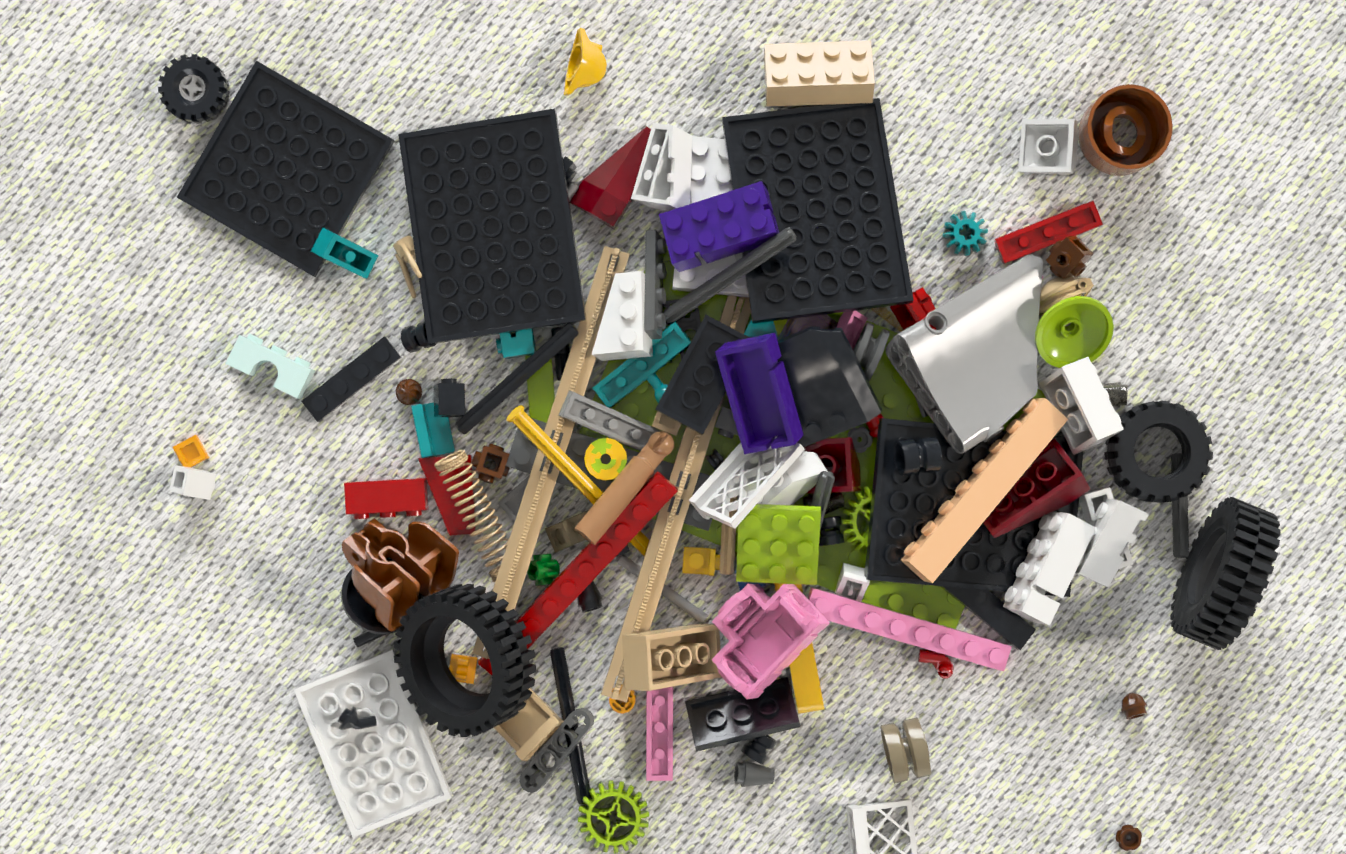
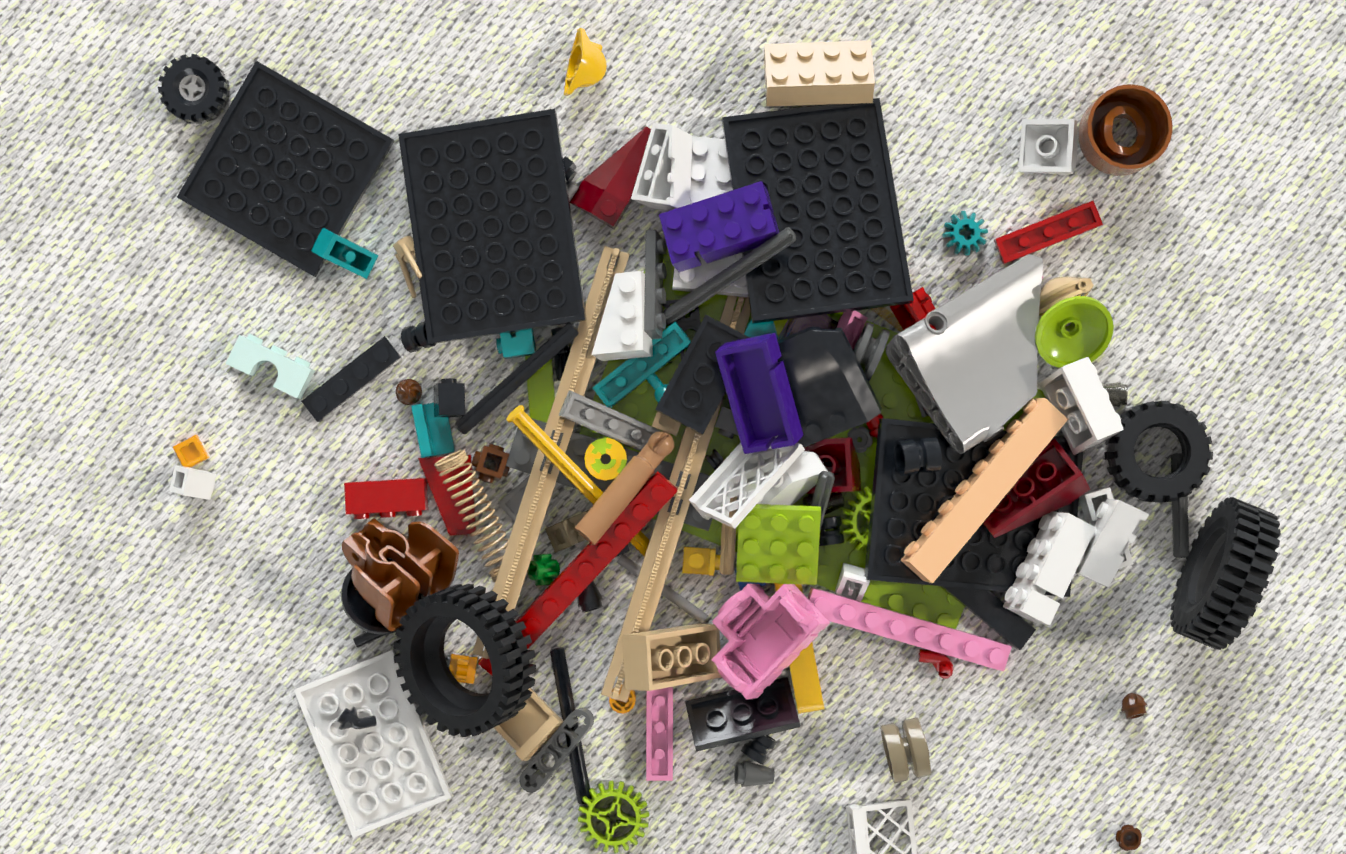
(1069, 257): reddish brown brick -> none

